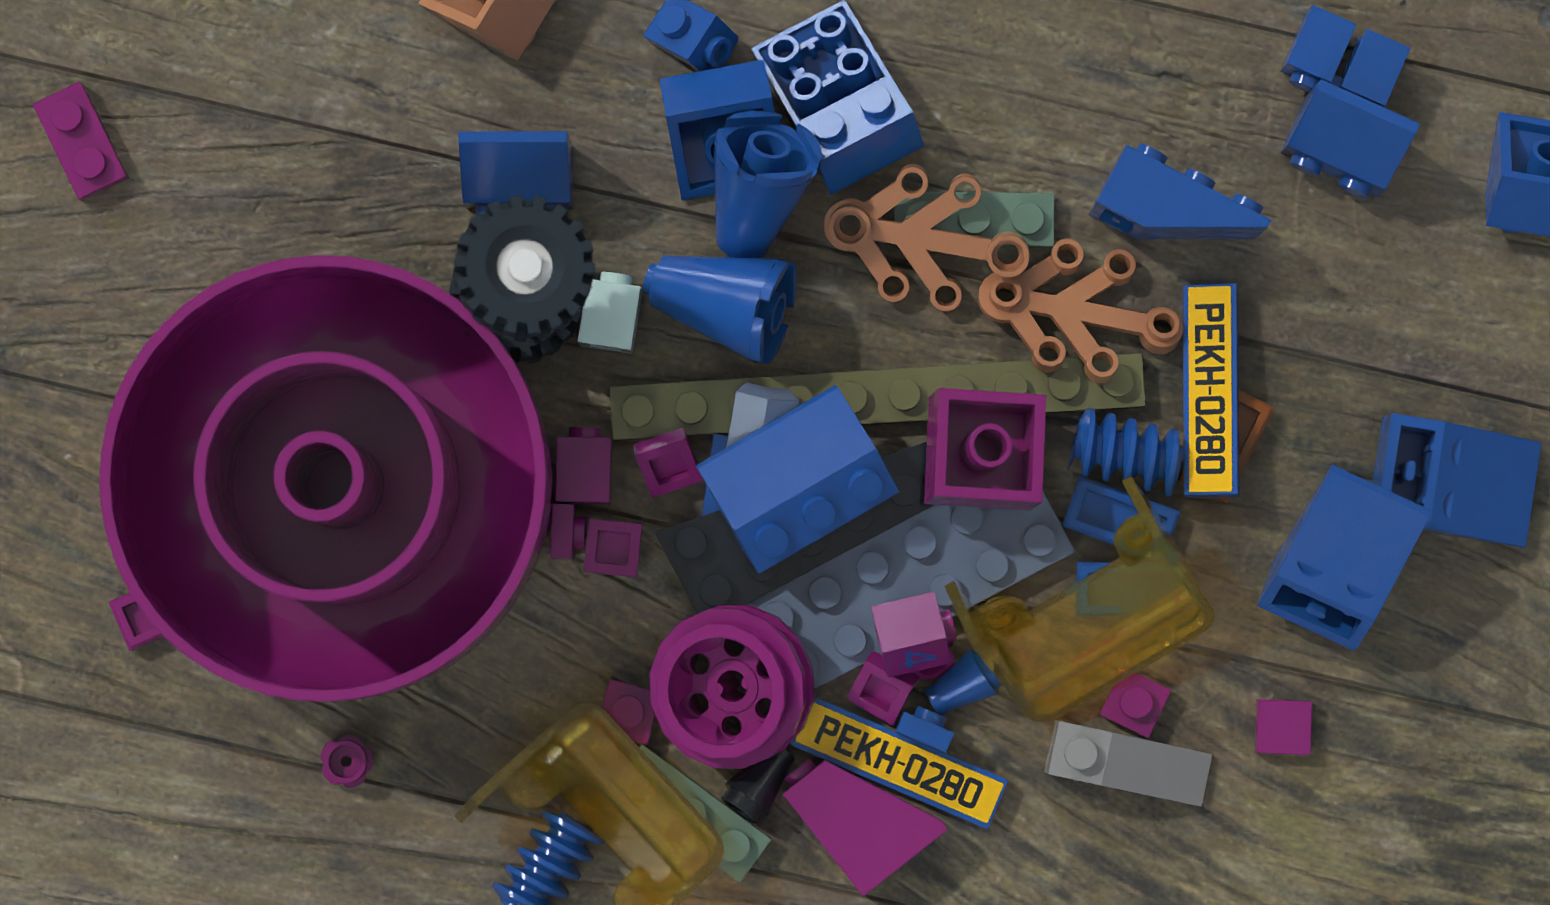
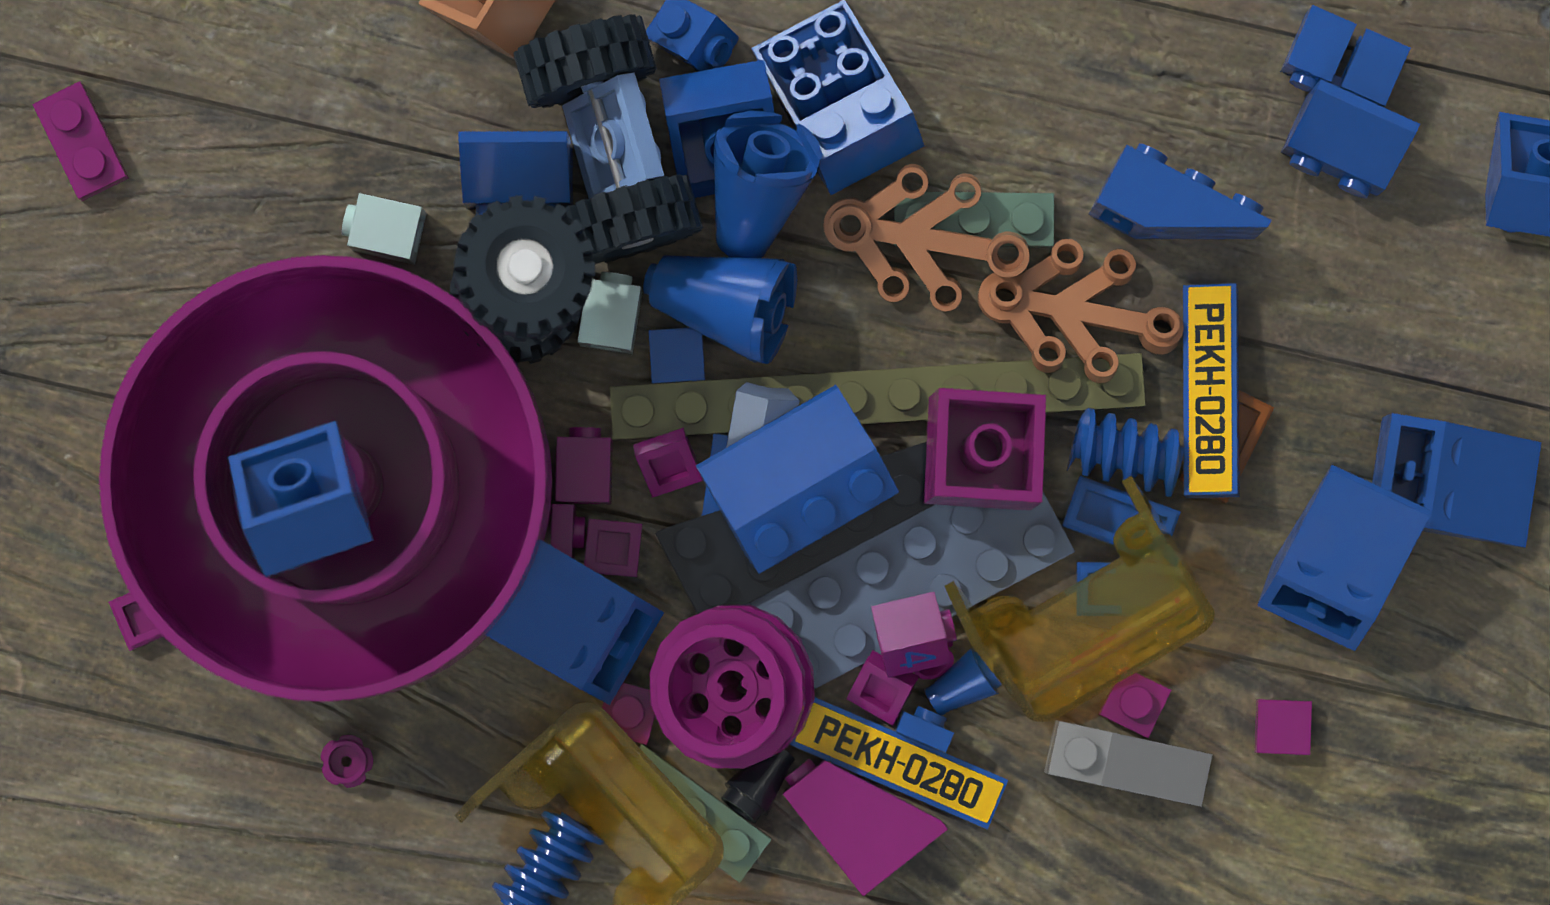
(299, 499): none -> blue slope
(384, 228): none -> light aqua brick
(576, 624): none -> blue slope
(595, 78): none -> black plate
(676, 355): none -> blue tile

